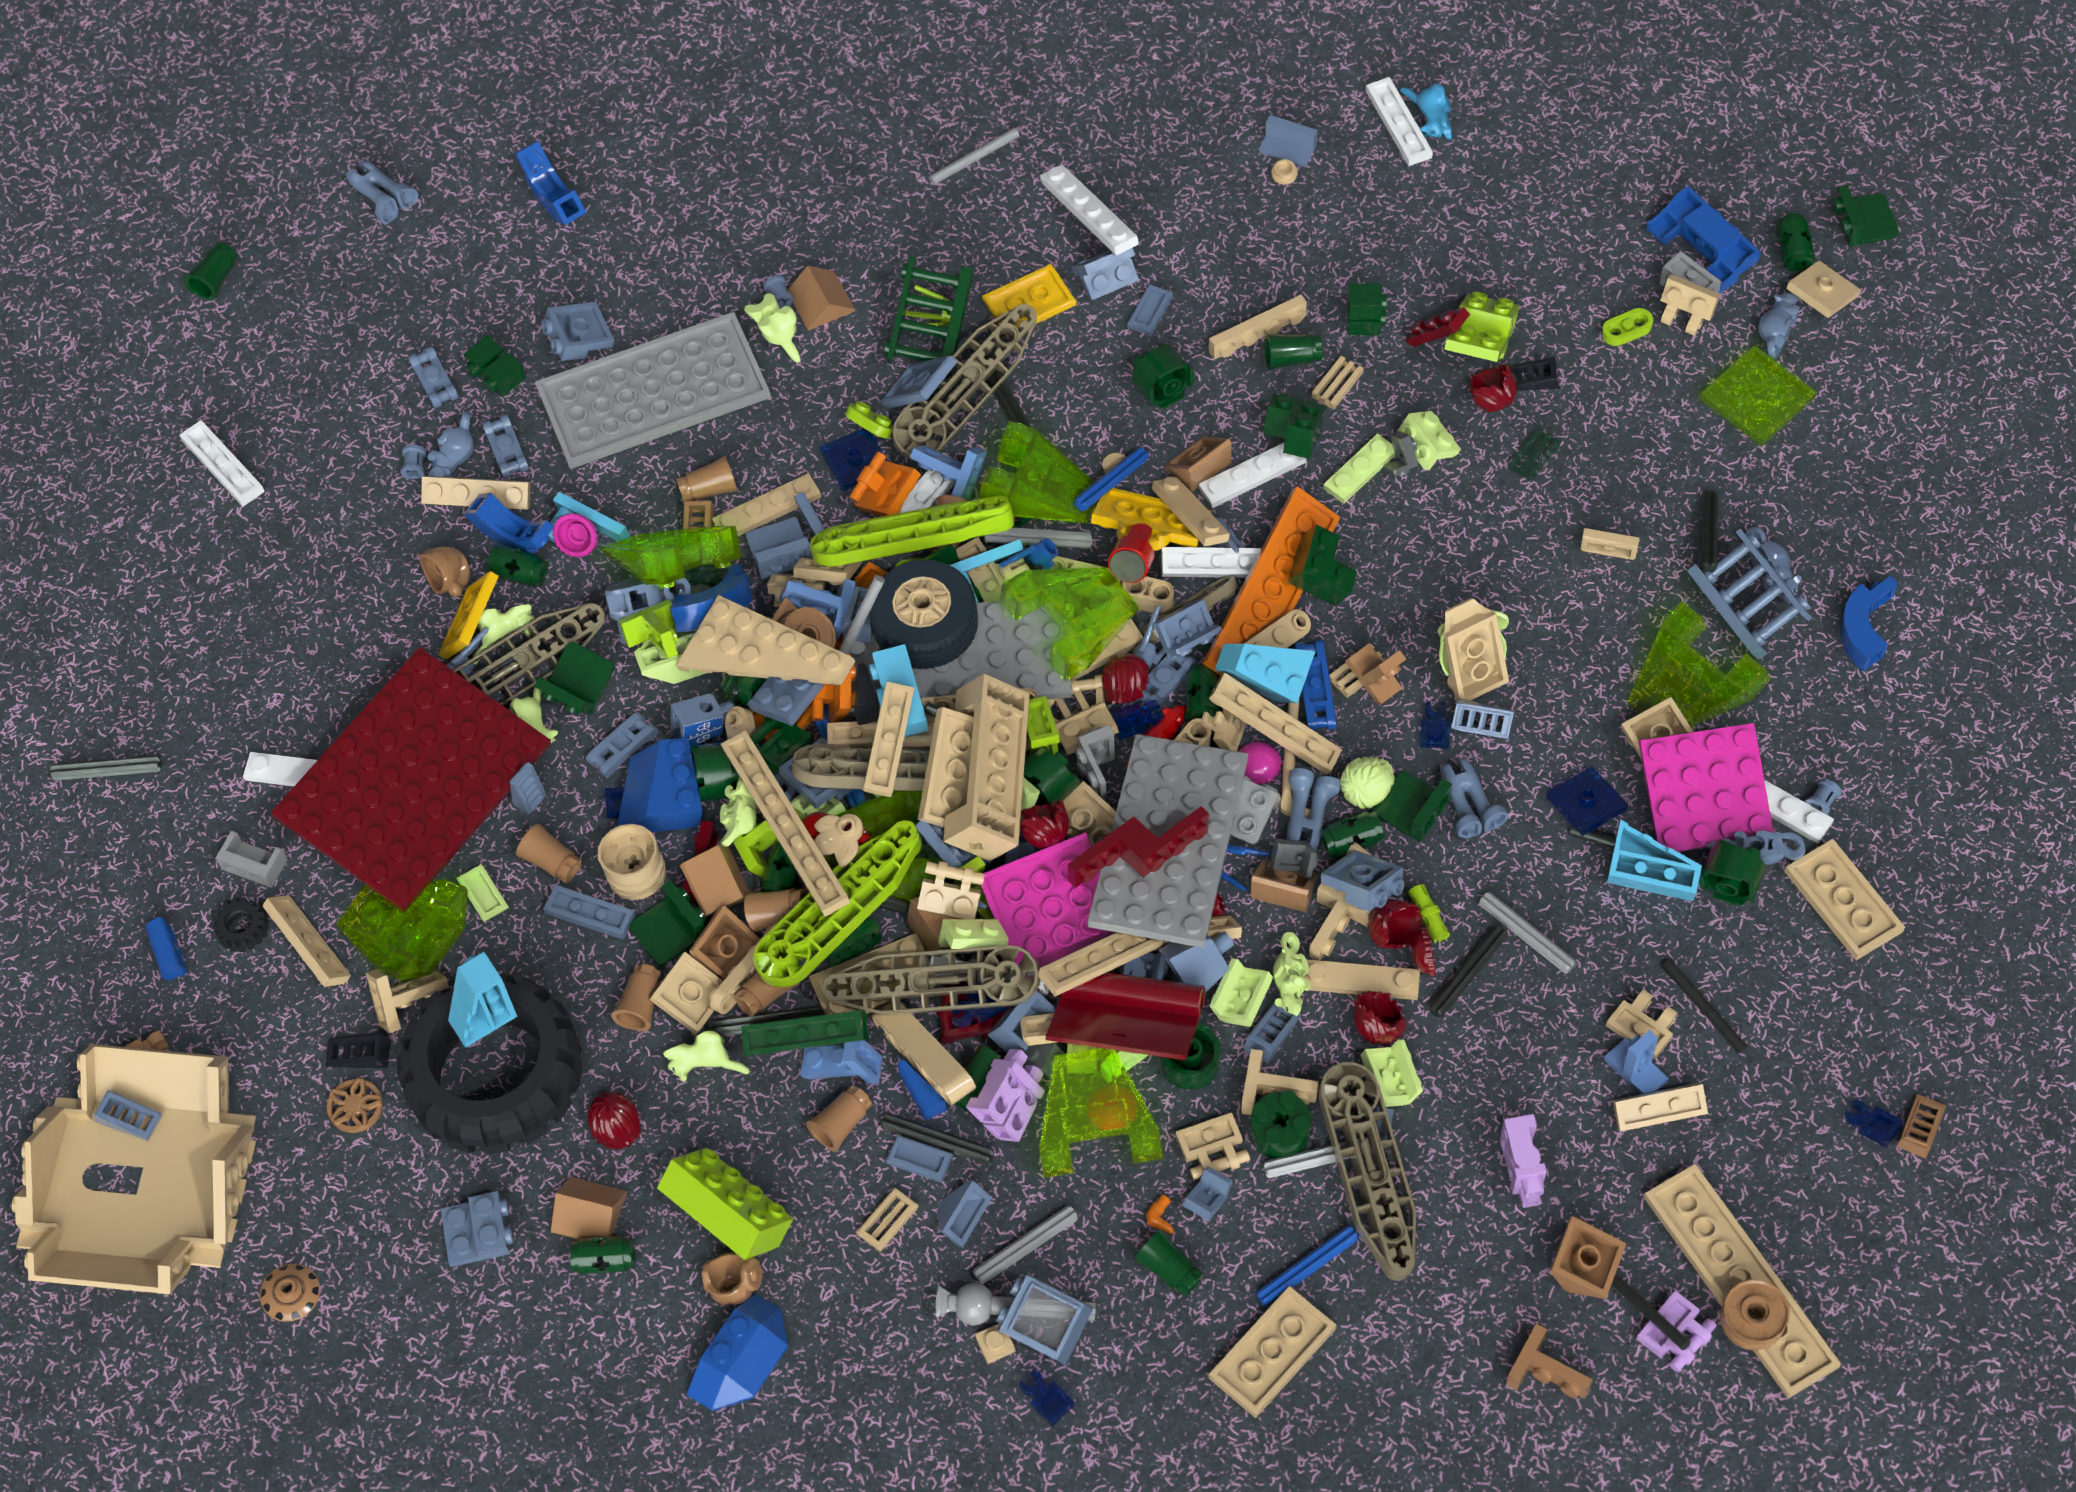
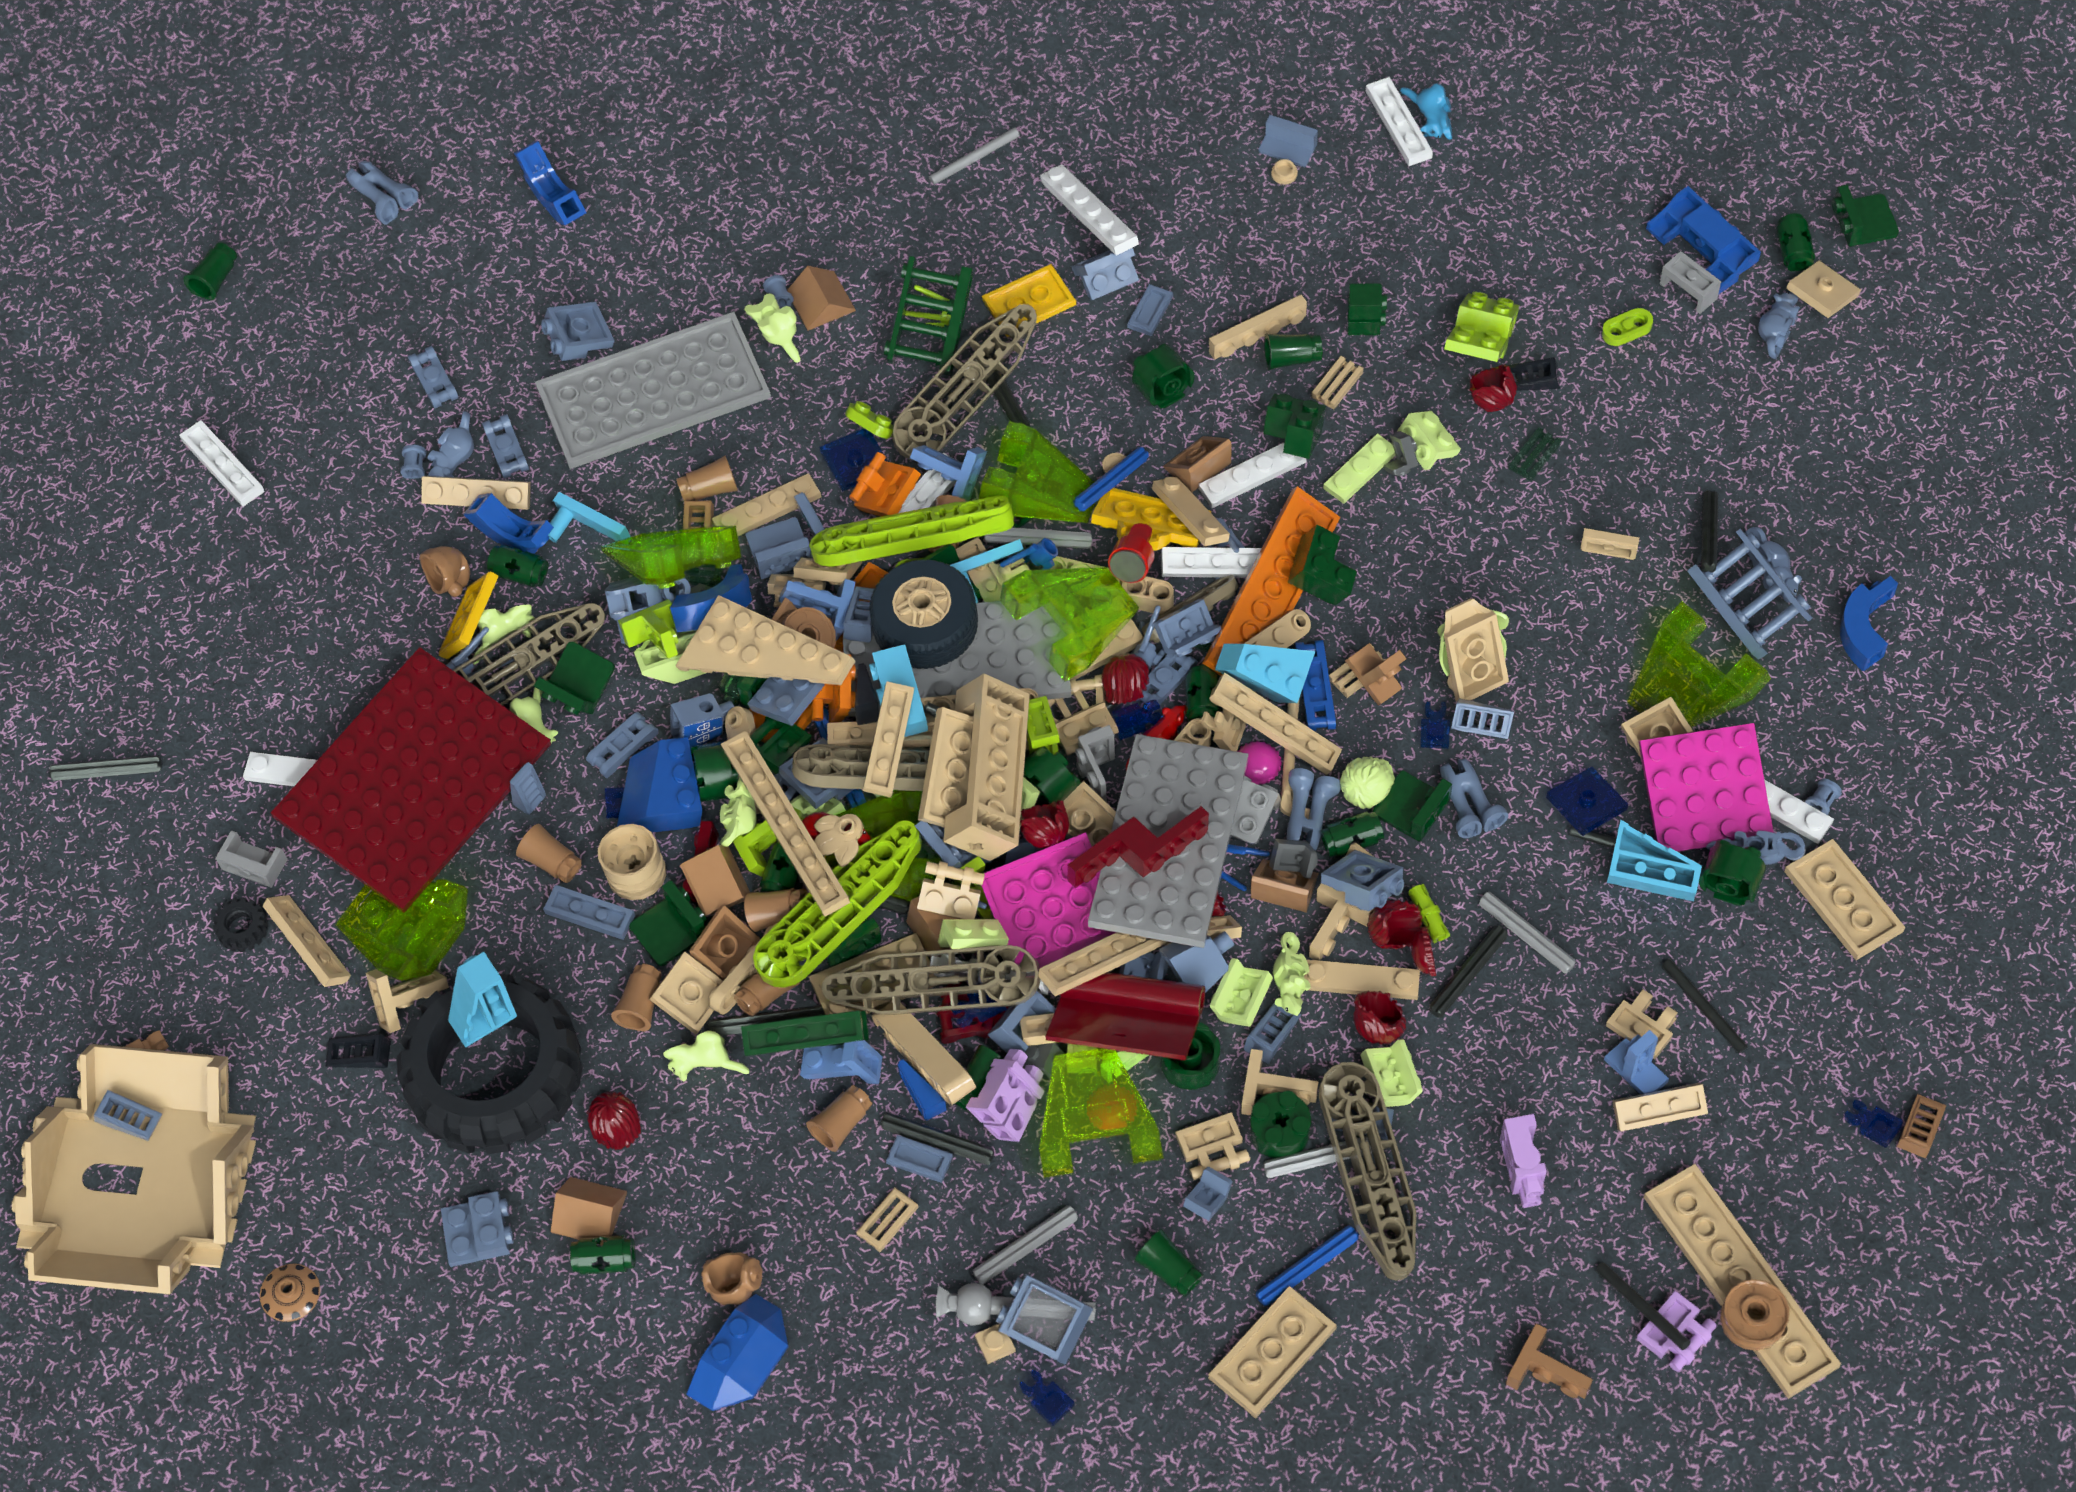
(165, 949): blue brick -> none
(354, 1105): medium nougat wheel -> none
(483, 893): yellowish green tile -> none
(496, 371): dark green piece -> none
(575, 535): dark pink hat -> none
(725, 1203): lime piece -> none
(862, 614): light grey bar -> none
(918, 382): sand blue tile -> none
(961, 1211): sand blue slope -> none
(1154, 1214): orange animal -> none
(1437, 326): dark red plate -> none
(1586, 1259): medium nougat slope -> none
(1690, 298): tan plate -> none
(1758, 395): clear neon green plate -> none

